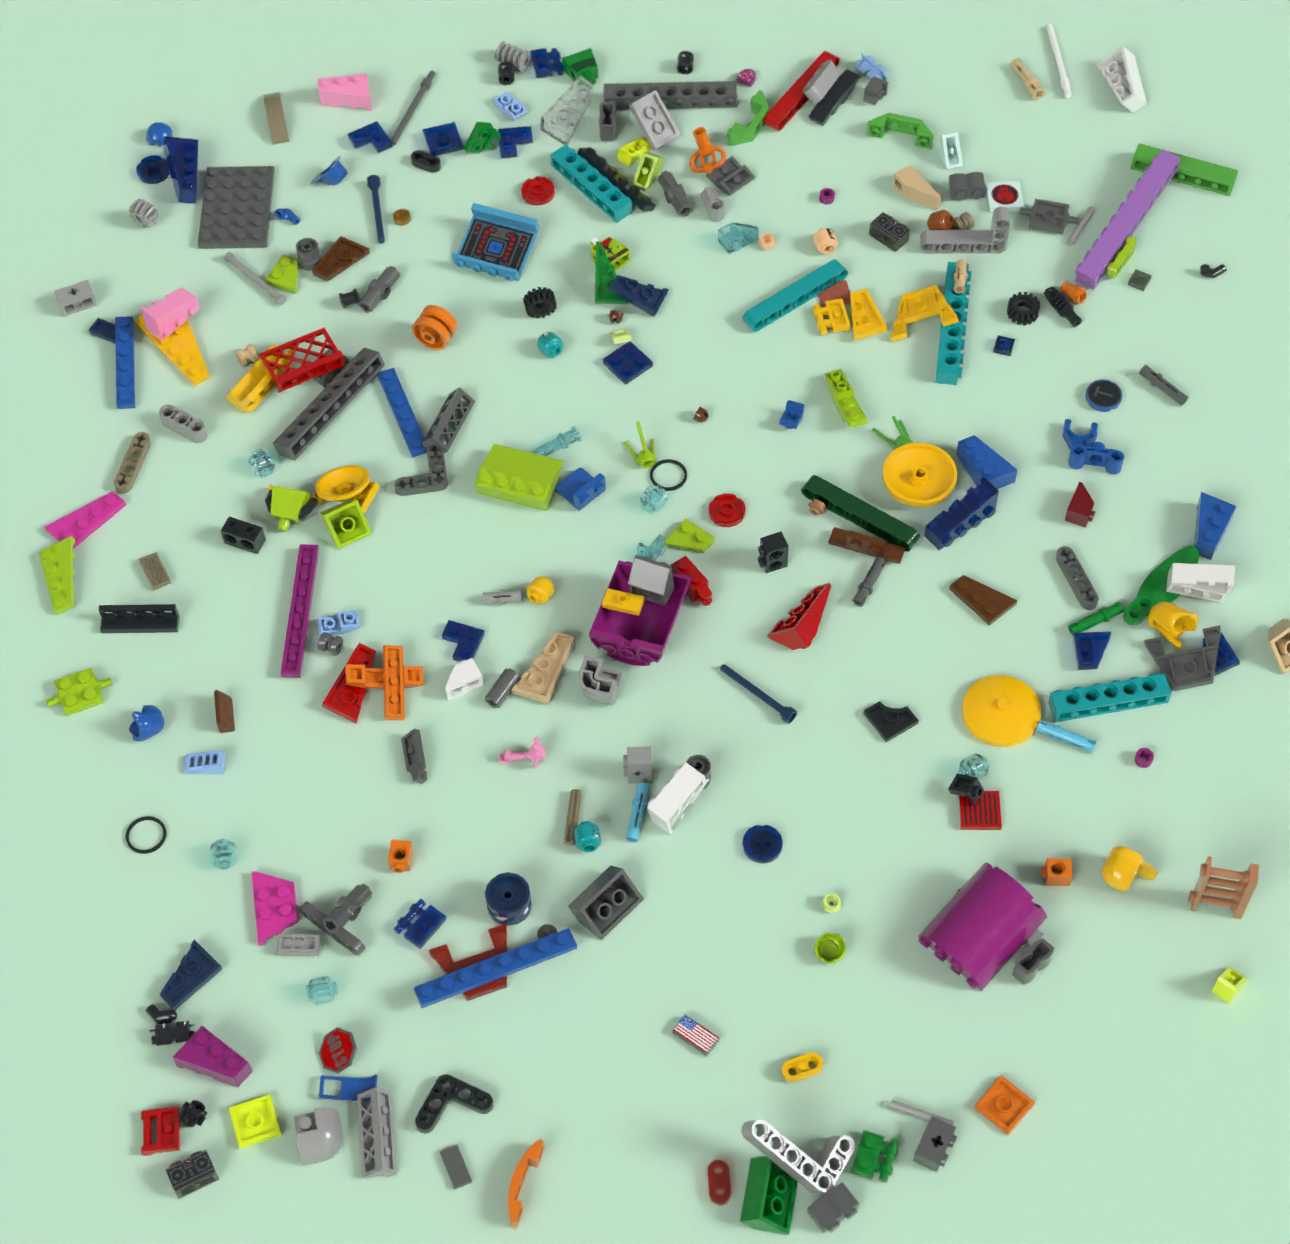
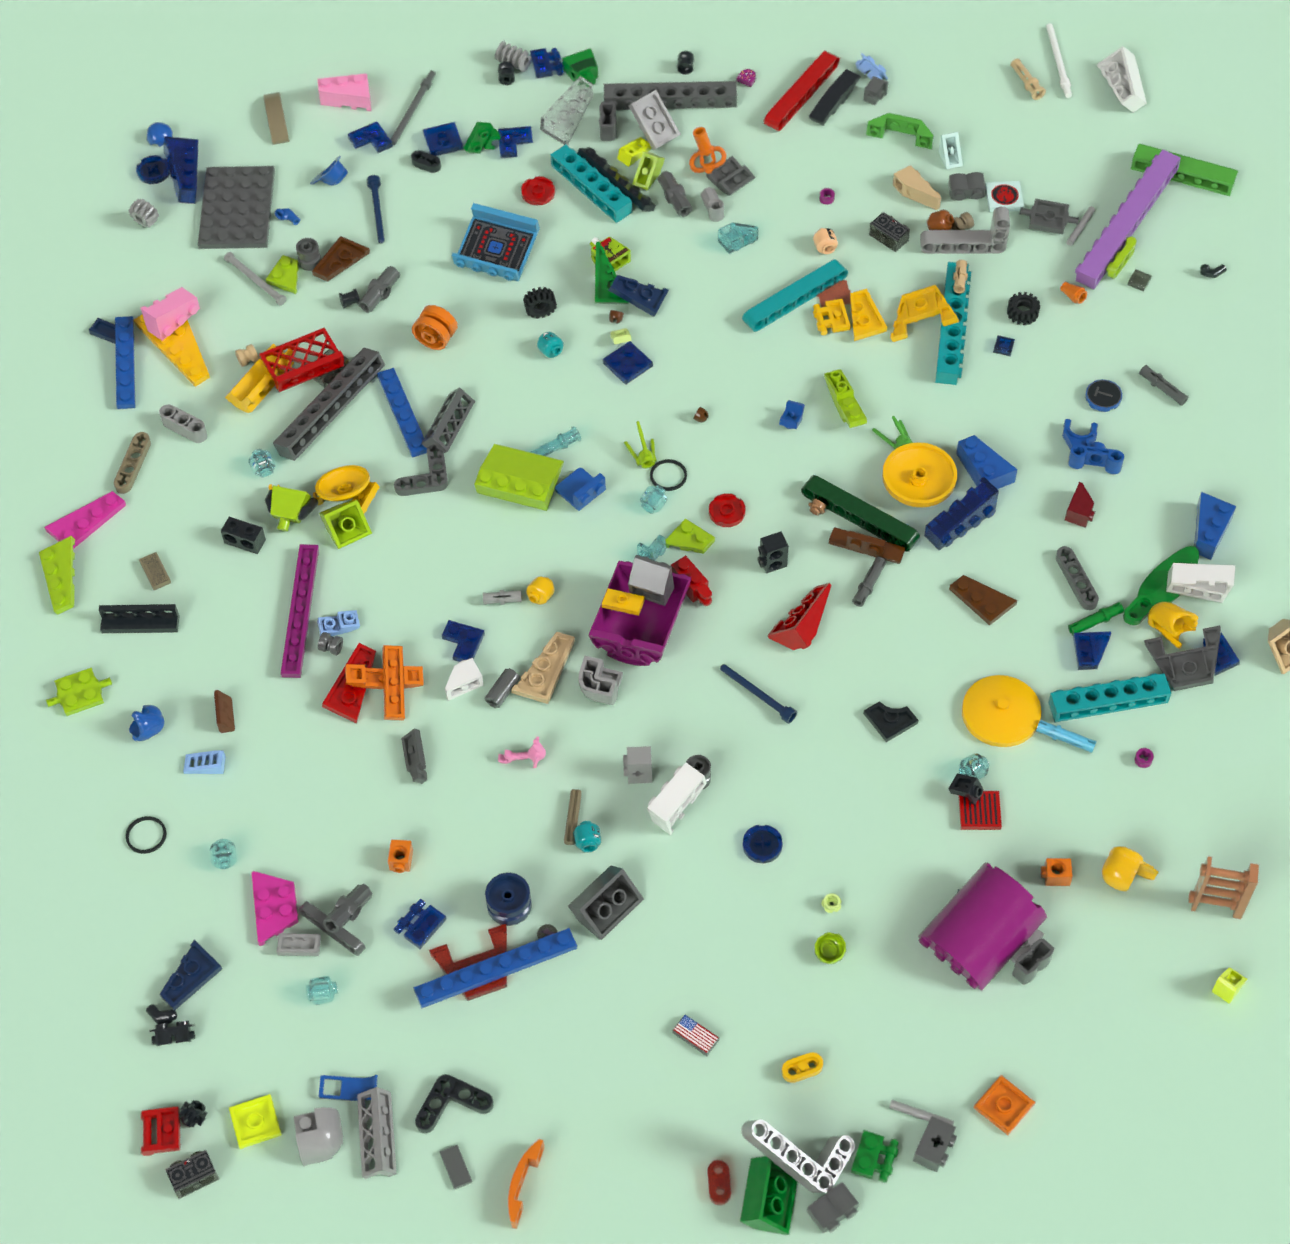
(75, 298): light grey brick -> none
(213, 1058): magenta wedge -> none
(337, 1050): piece -> none
(402, 217): pearl gold tile -> none
(509, 106): light blue slope -> none
(642, 791): medium azure pin -> none
(741, 134): bright green slope -> none
(767, 241): light nougat plate -> none
(821, 82): light grey beam -> none
(1062, 306): black hinge -> none

